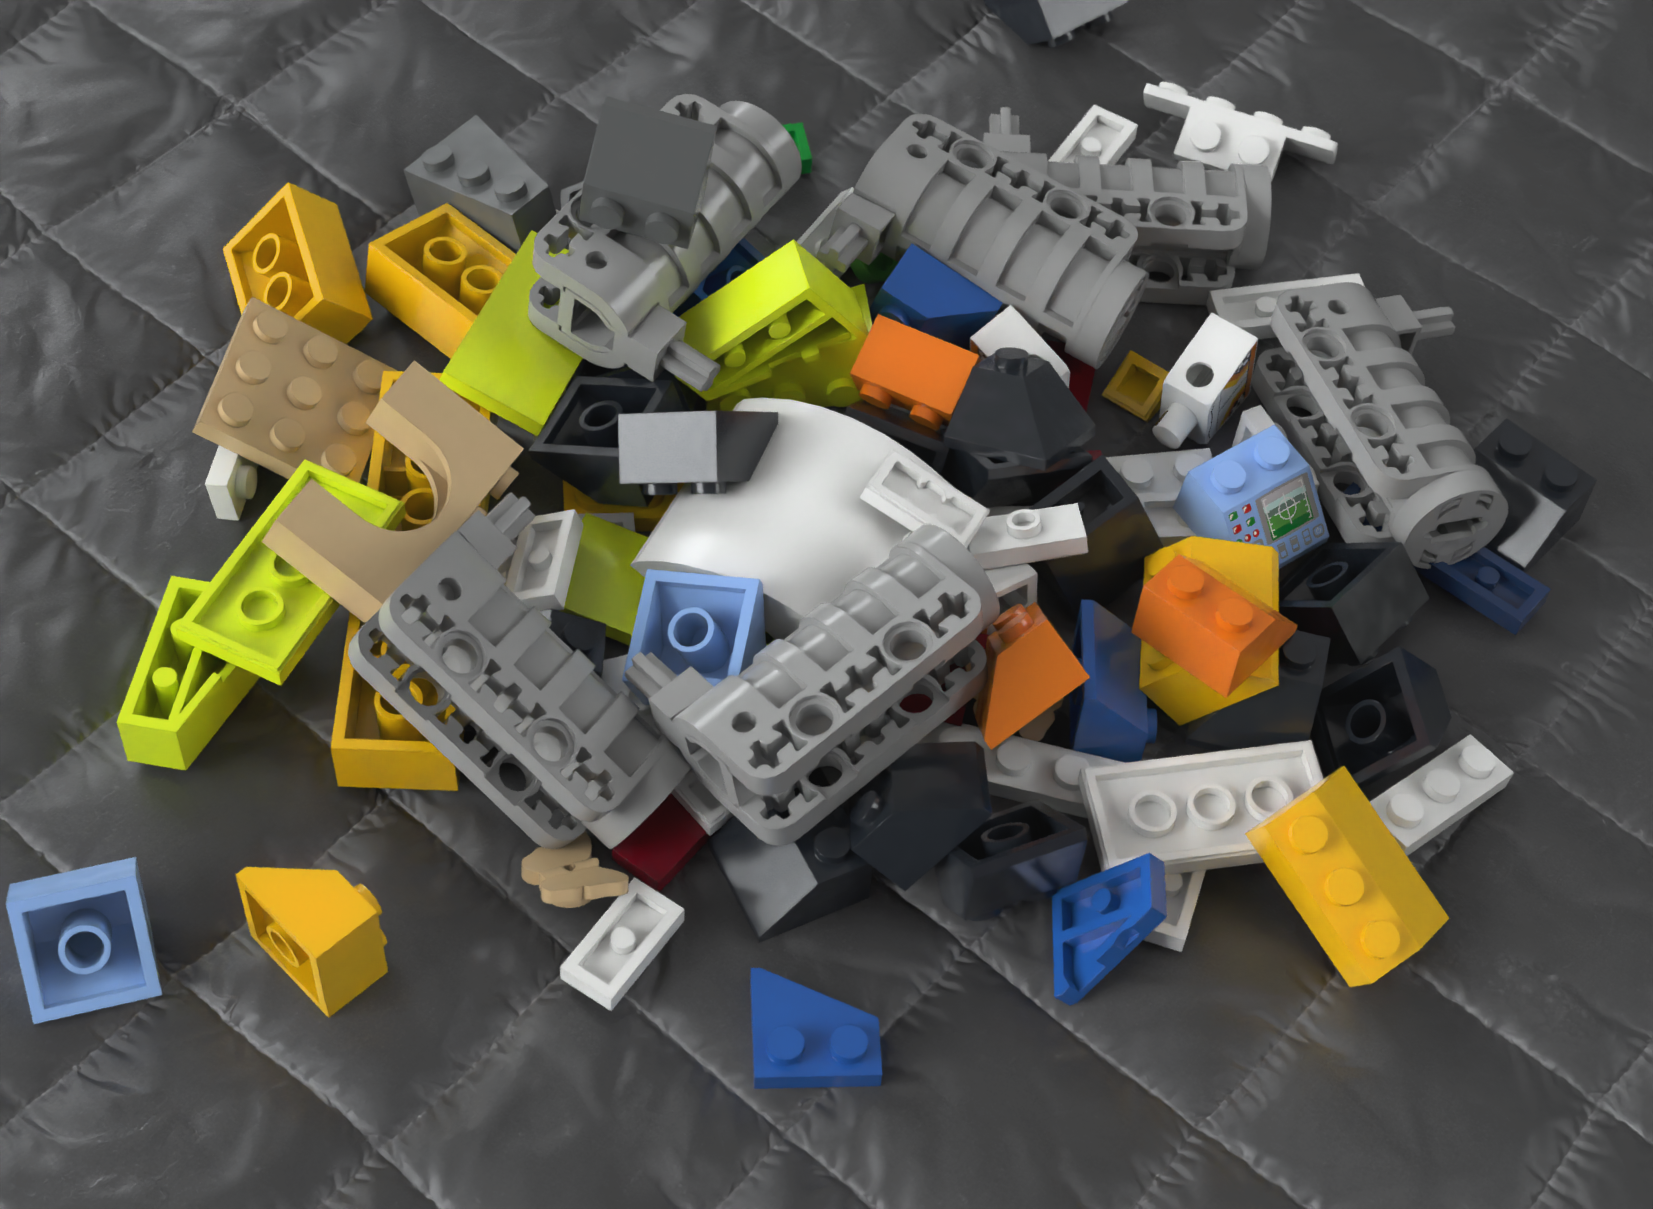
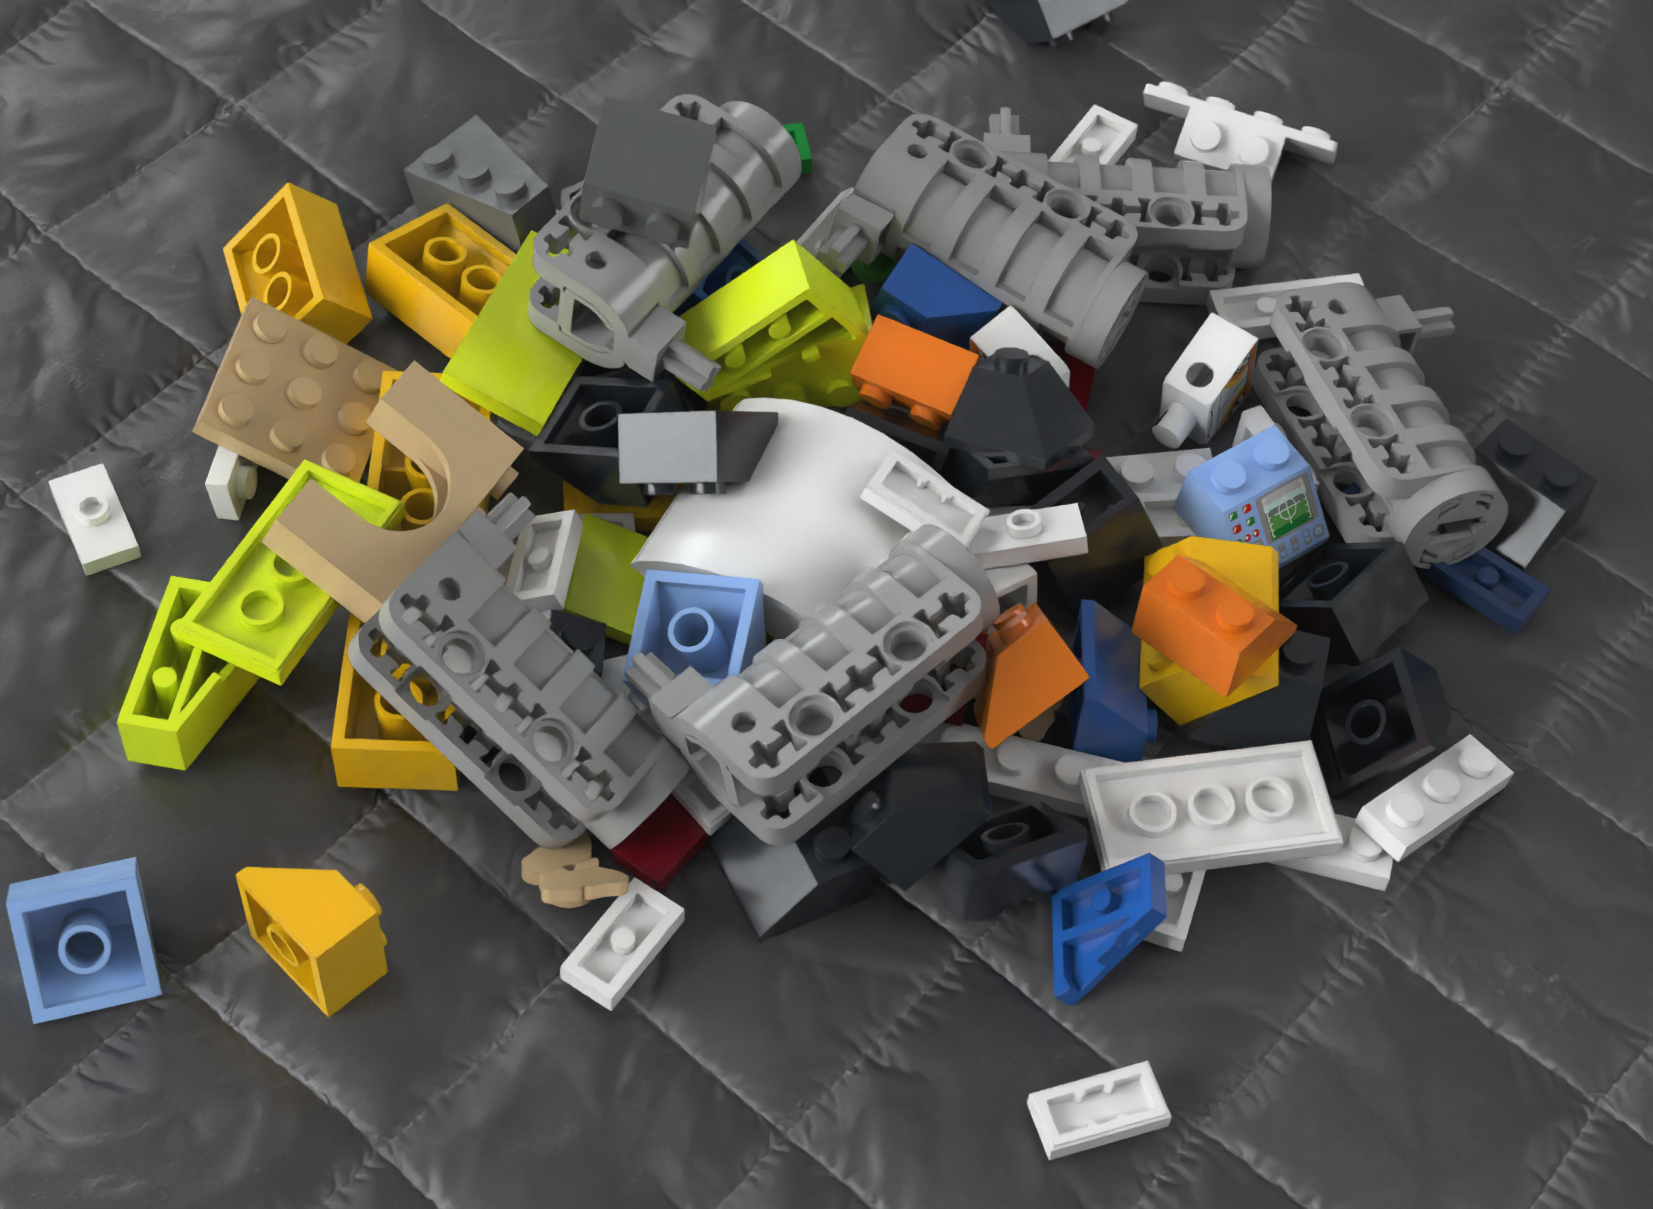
(94, 519): none -> white plate
(809, 1037): blue wing -> none
(1098, 1110): none -> white plate
(1137, 386): yellow slope -> none
(1348, 879): yellow slope -> none

